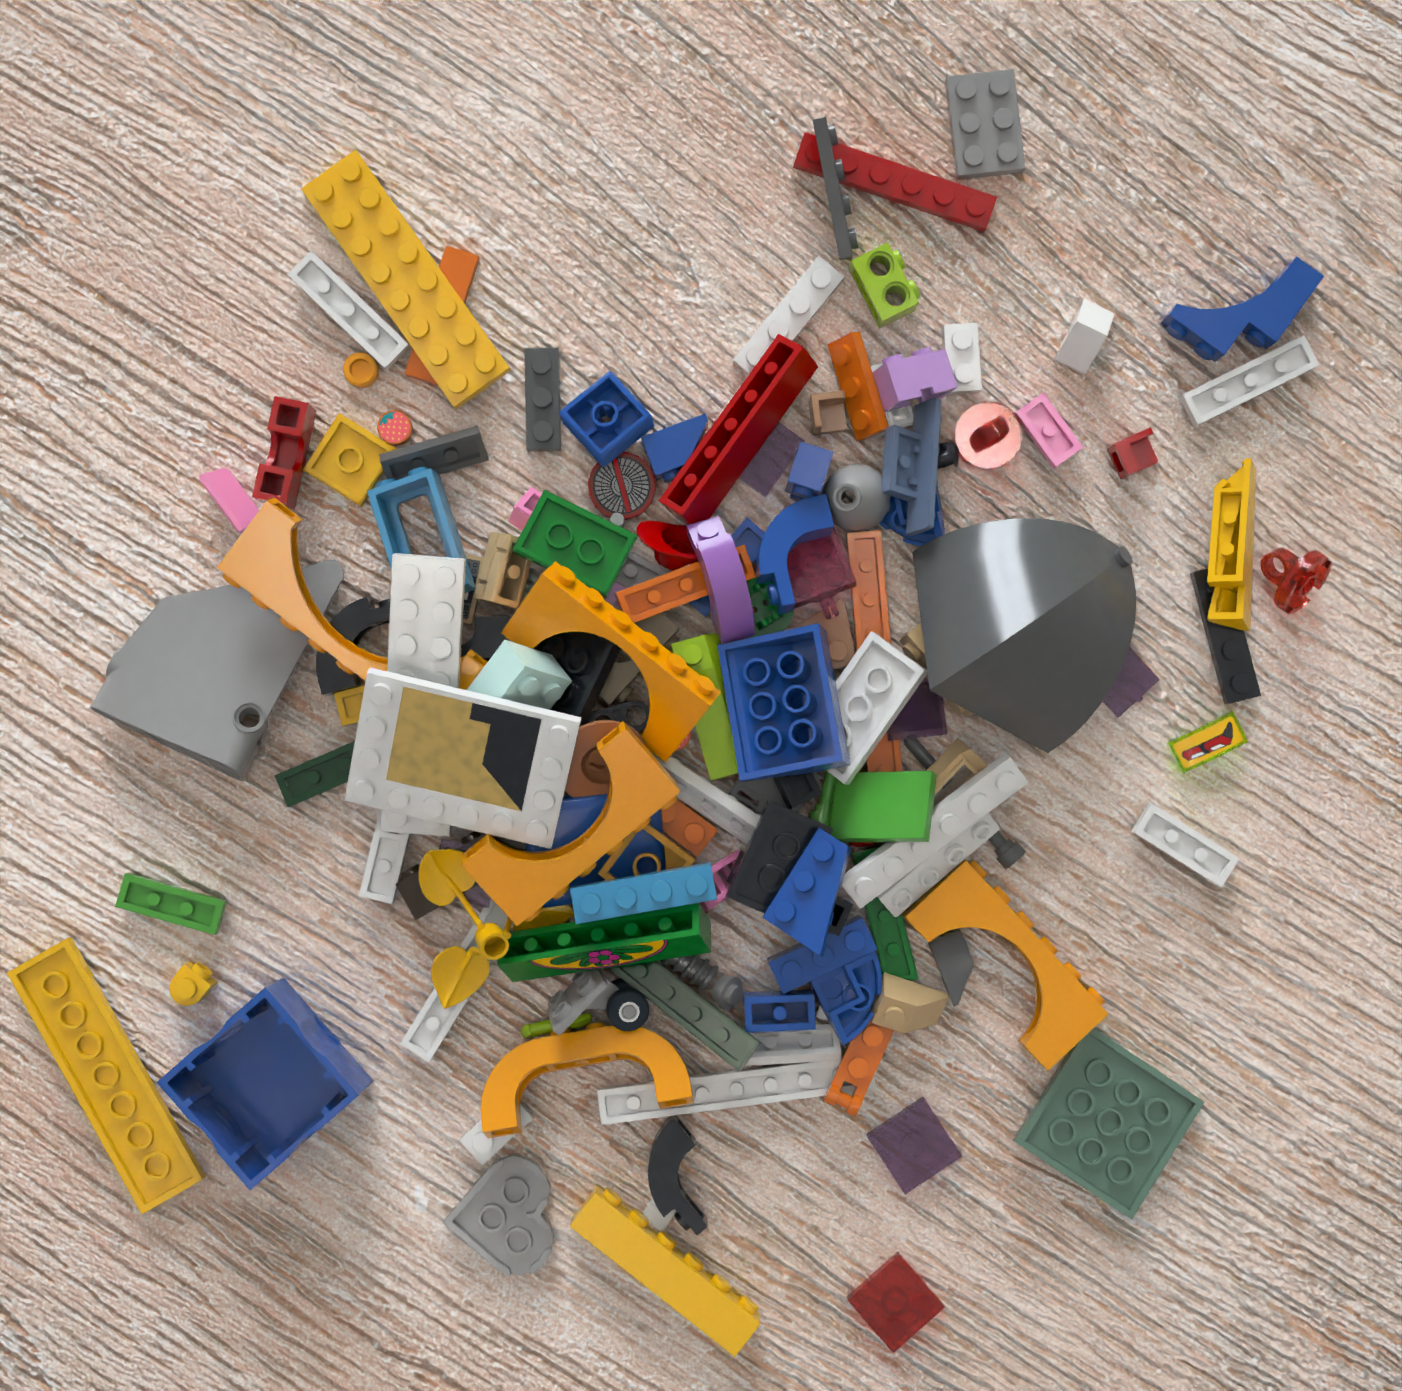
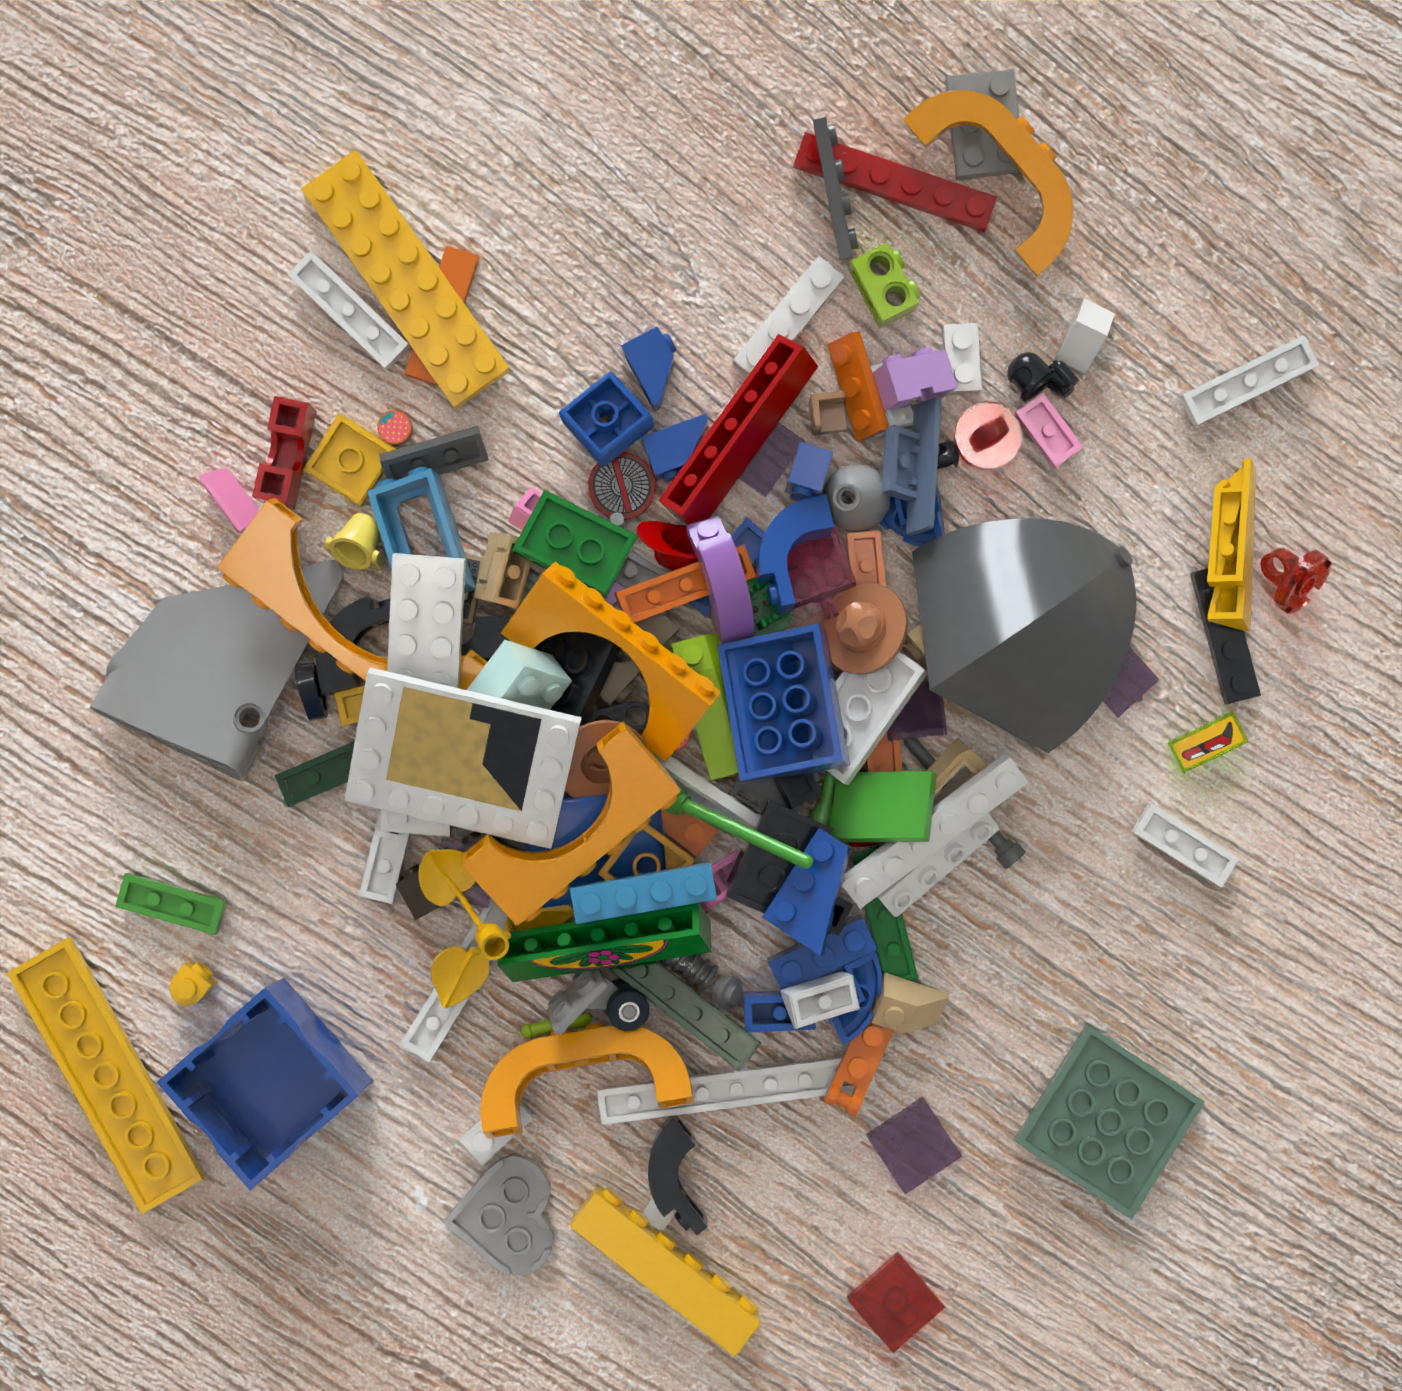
(309, 691): none -> black beam
(357, 544): none -> light yellow piece
(360, 370): light orange tile -> none
(542, 399): dark grey plate -> none
(651, 363): none -> blue slope
(686, 805): none -> bright green piece
(796, 1046): white plate -> none
(820, 999): none -> white slope
(867, 630): none -> nougat hat
(953, 963): dark grey slope -> none
(1014, 138): none -> light orange arch
(1033, 375): none -> black piece
(1063, 1006): light orange arch -> none
(1133, 454): red panel -> none
(1260, 318): blue arch -> none

